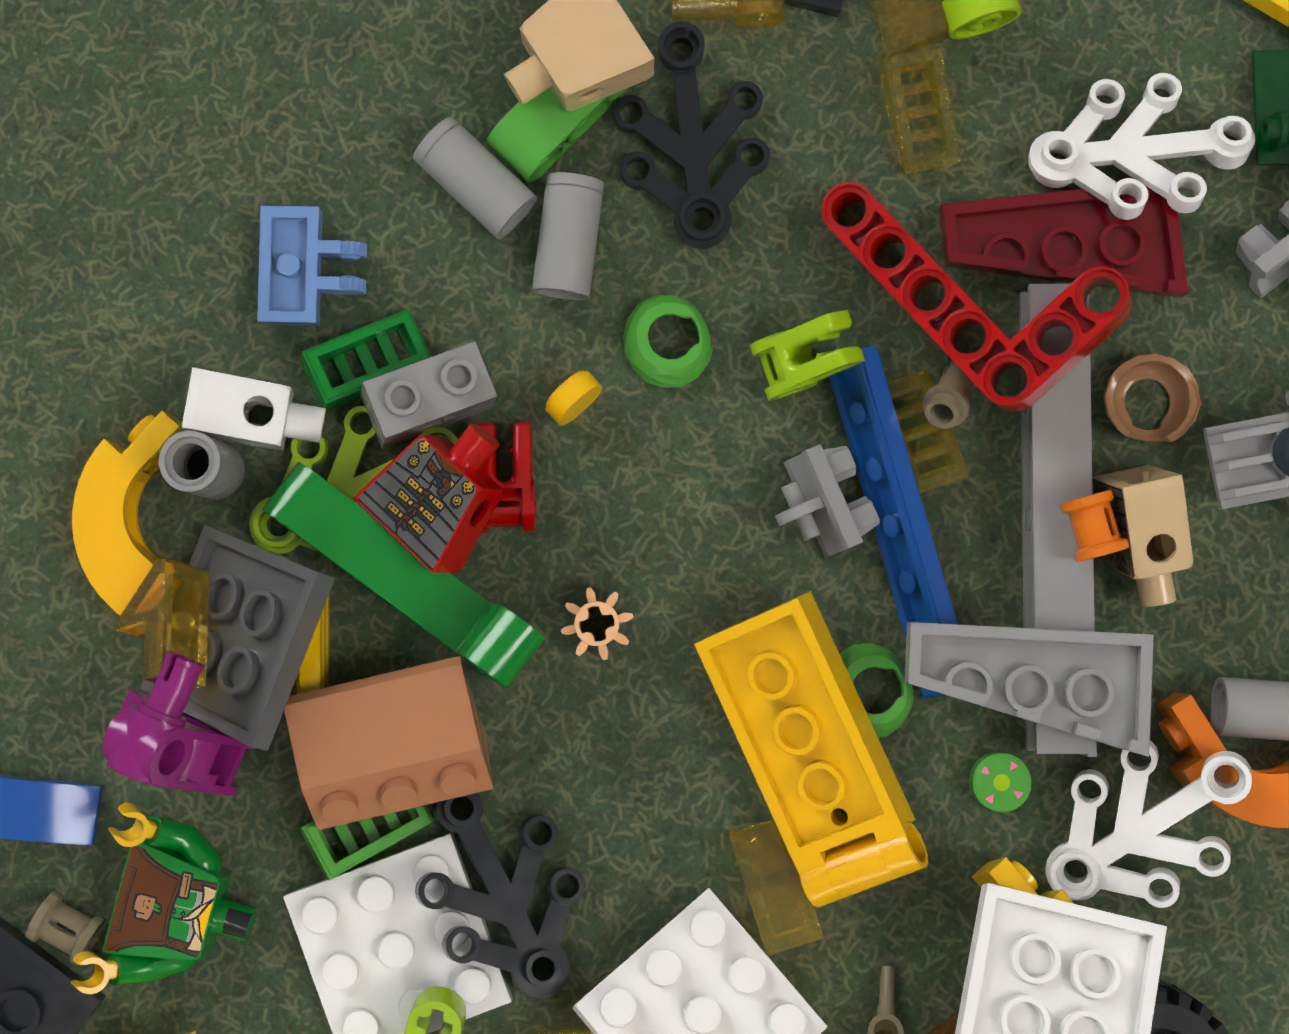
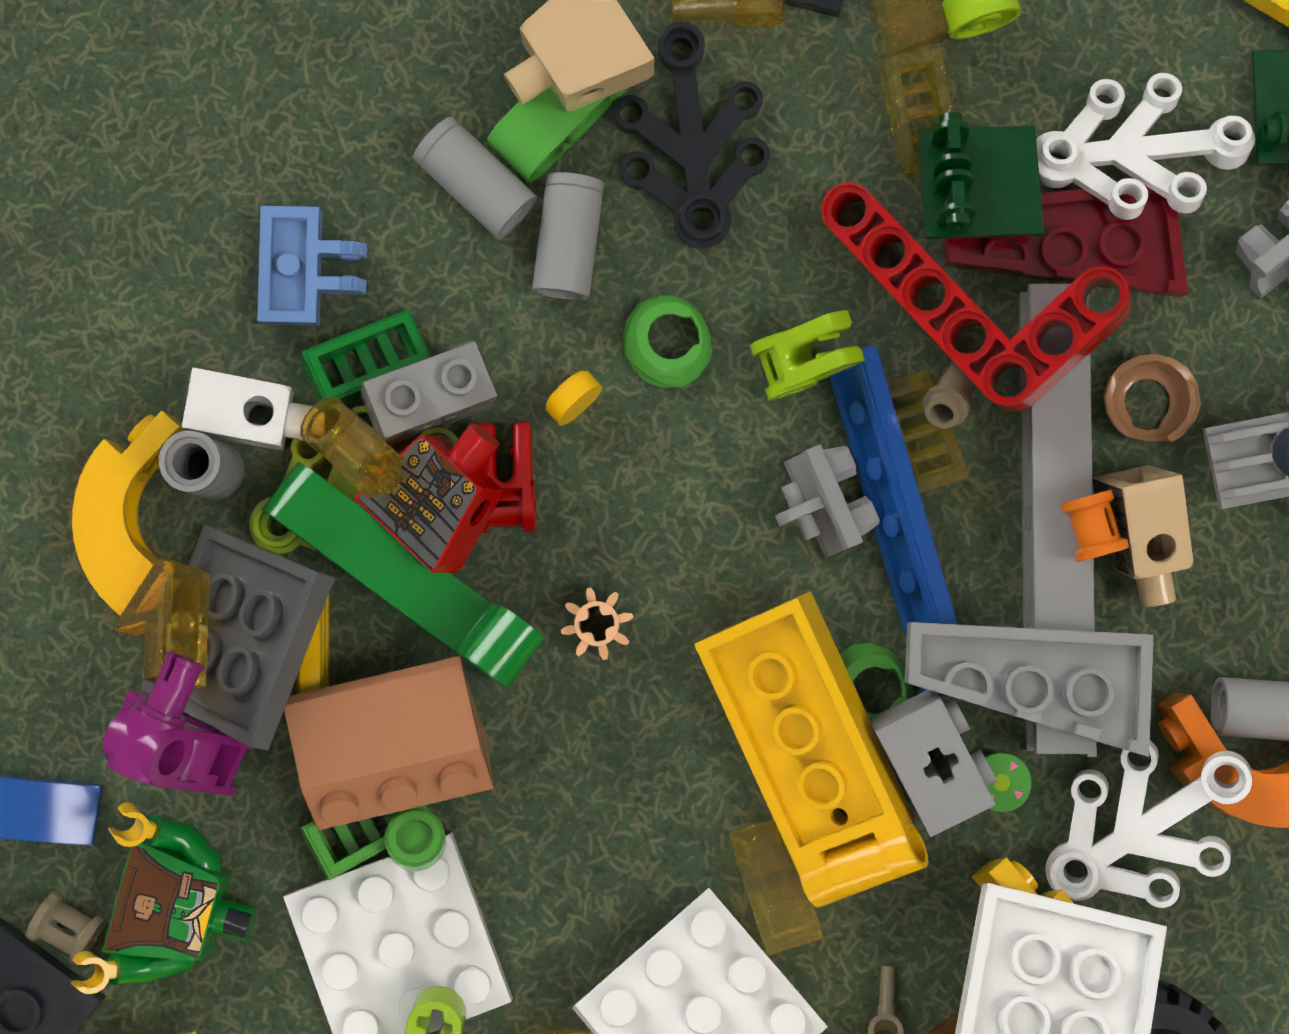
(352, 447): none -> clear yellow piece
(415, 839): none -> bright green tile
(506, 901): black plant -> none
(943, 794): none -> light grey brick
(979, 180): none -> dark green hinge

